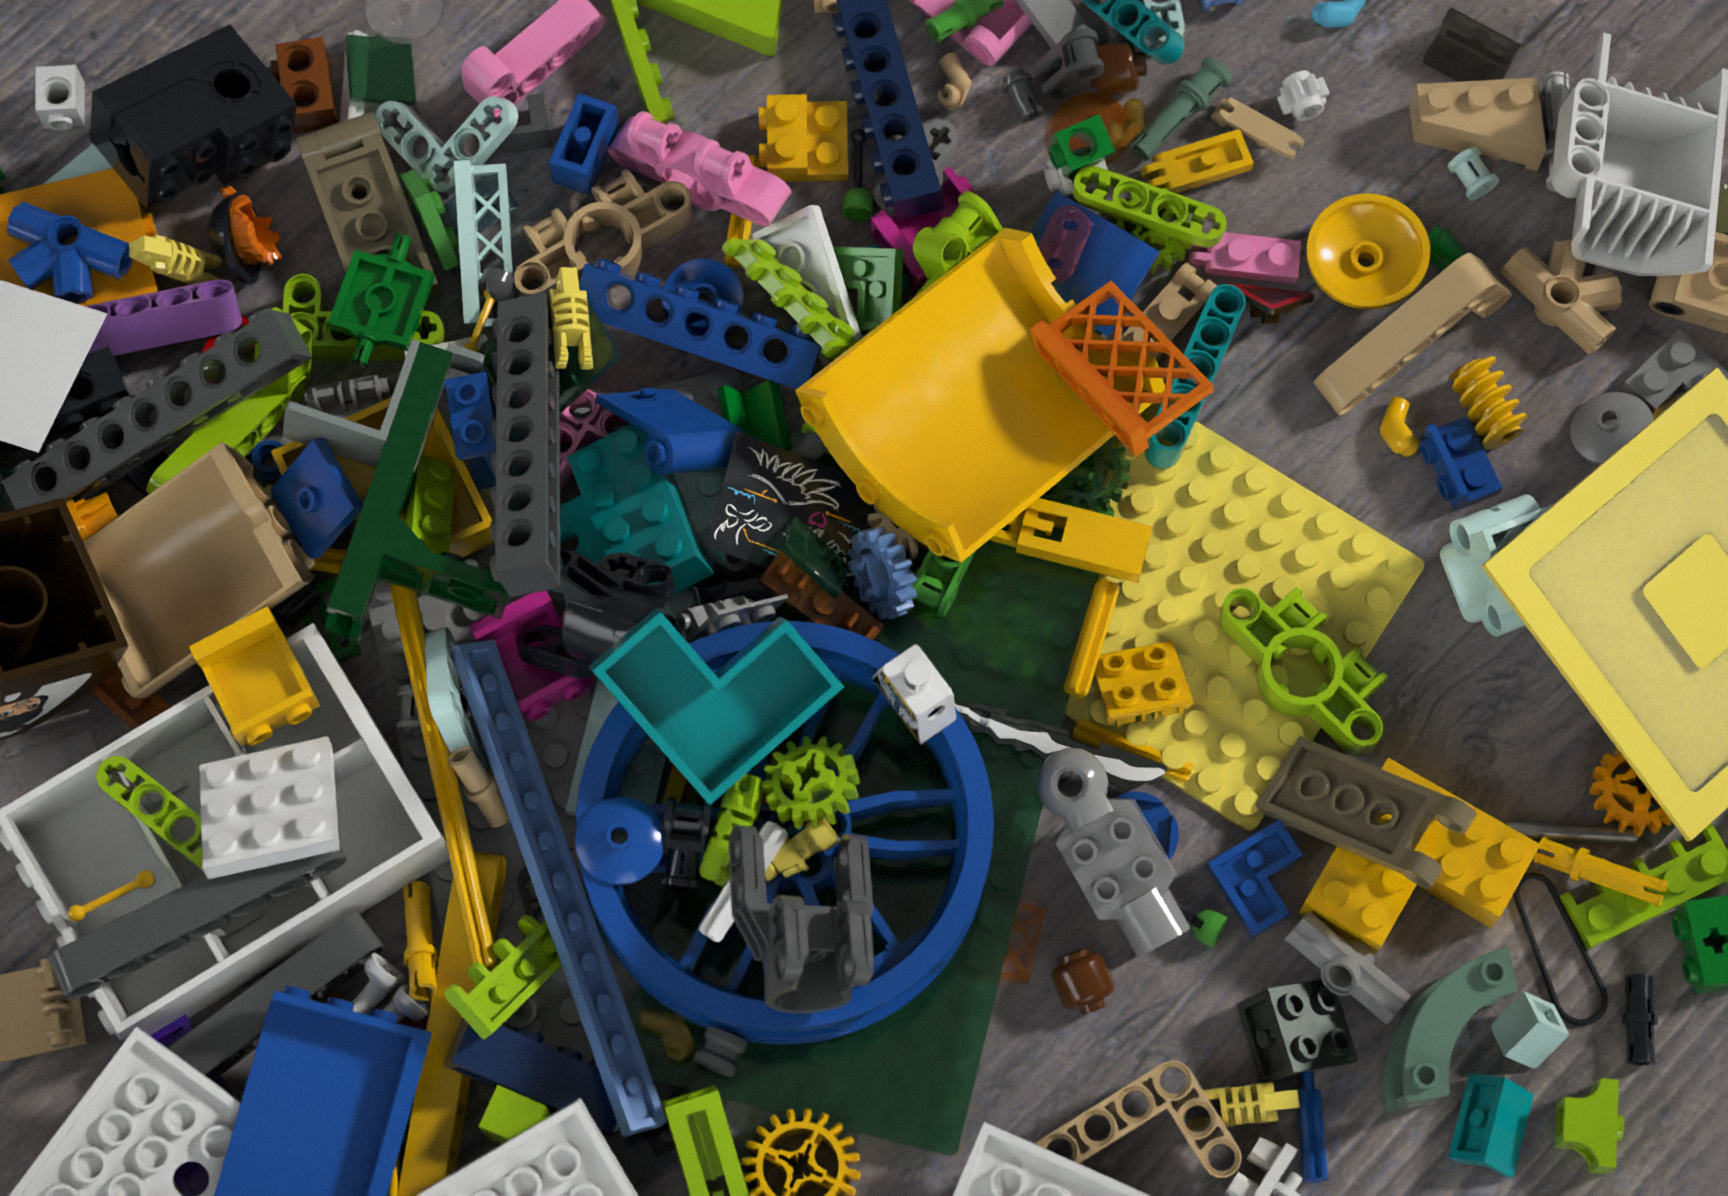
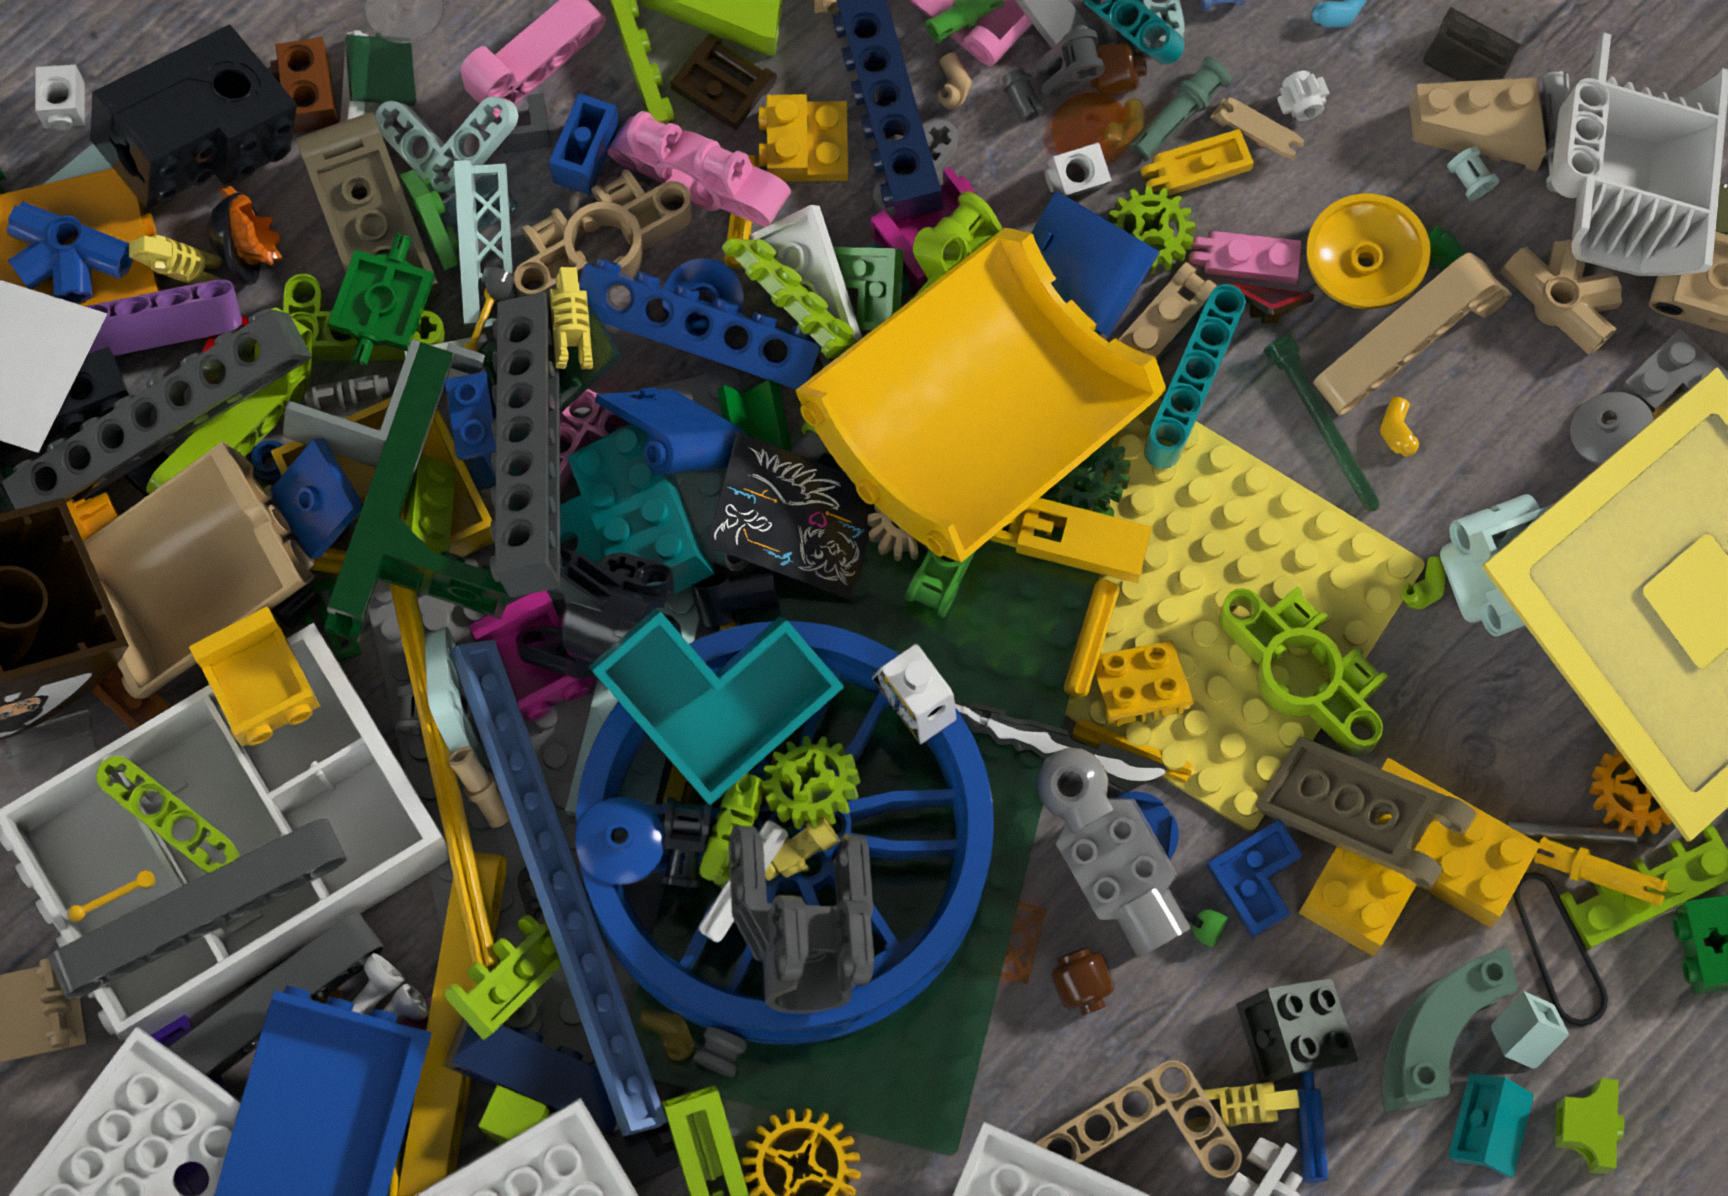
(268, 807): white plate -> none
(420, 952): yellow pin -> none
(716, 90): none -> dark brown plate
(726, 614): light grey hinge -> none
(814, 557): clear green piece -> none
(814, 602): dark orange plate -> none
(857, 202): bright green hinge -> none
(882, 572): medium blue gear -> none
(1065, 243): clear pink beam -> none
(1088, 379): orange fence -> none
(1095, 136): green brick -> none
(1146, 213): lime beam -> none
(1285, 355): none -> clear green piece
(1347, 967): light grey piece -> none
(1427, 590): none -> lime arm
(1460, 463): blue bracket -> none
(1488, 402): yellow piece -> none
(1639, 1019): black pin -> none

